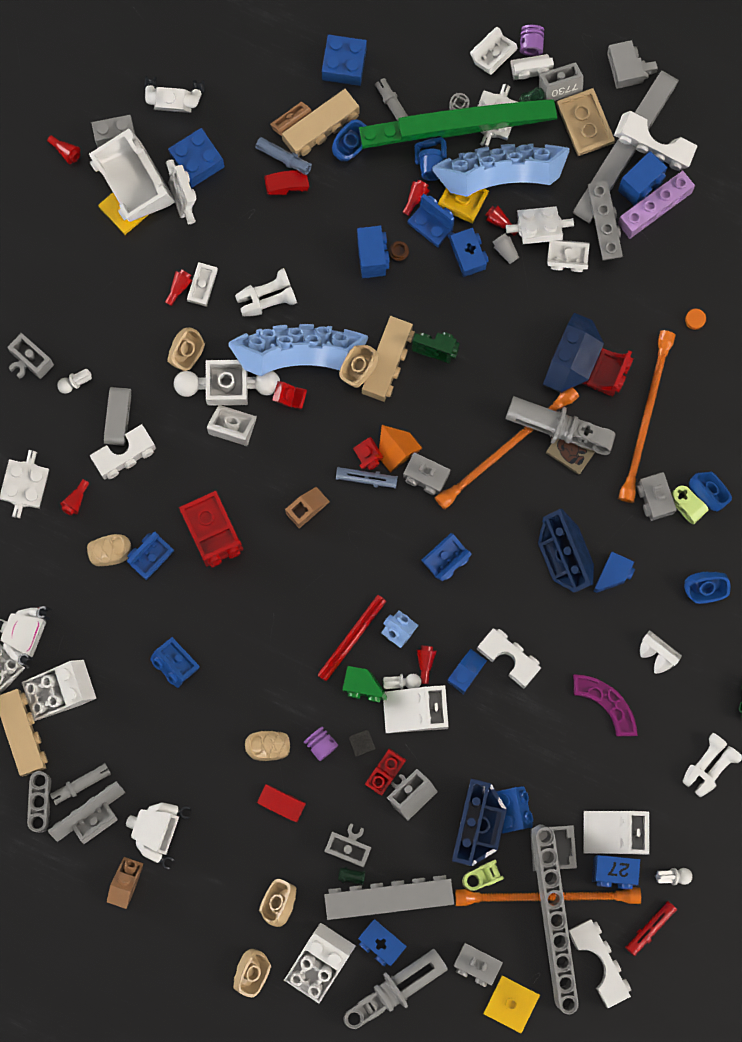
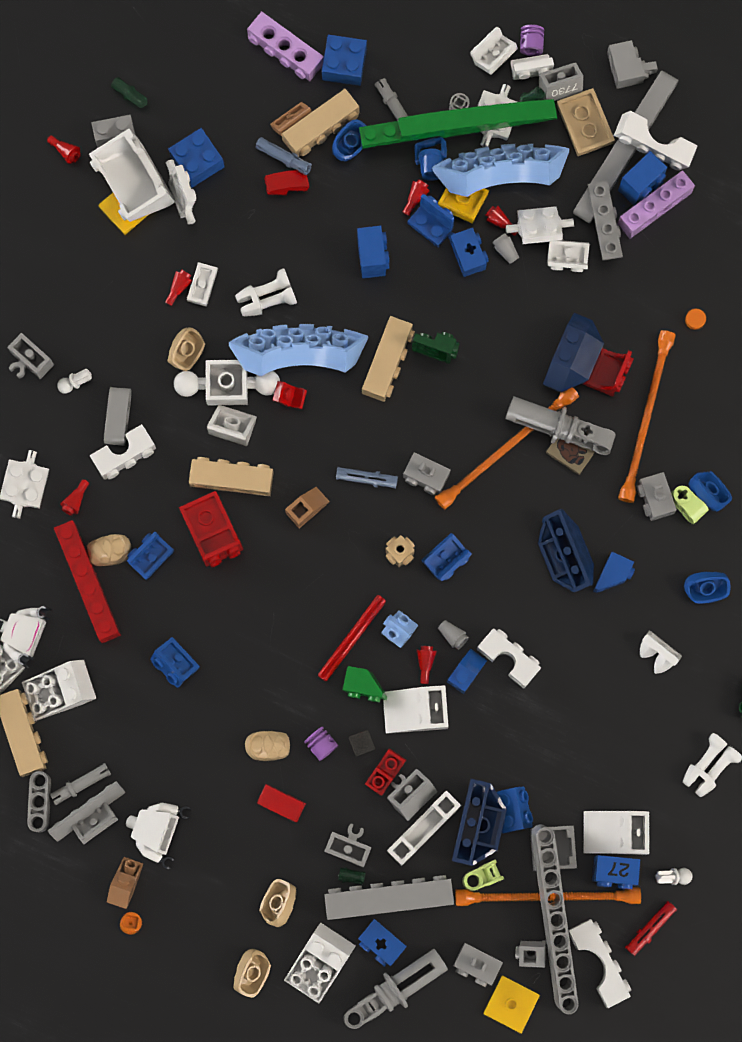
(87, 581): none -> red brick
(129, 92): none -> clear green axle
(130, 923): none -> orange tile
(171, 98): white torso -> none
(231, 477): none -> tan brick
(265, 25): none -> lavender brick
(359, 365): tan piece -> none
(368, 454): red bracket -> none
(396, 447): orange slope -> none
(398, 251): reddish brown plate -> none
(398, 682): white axle -> none
(400, 558): none -> tan brick
(423, 828): none -> white arch
(453, 634): none -> light grey cone
(526, 959): none -> light grey brick
(610, 700): magenta tile -> none

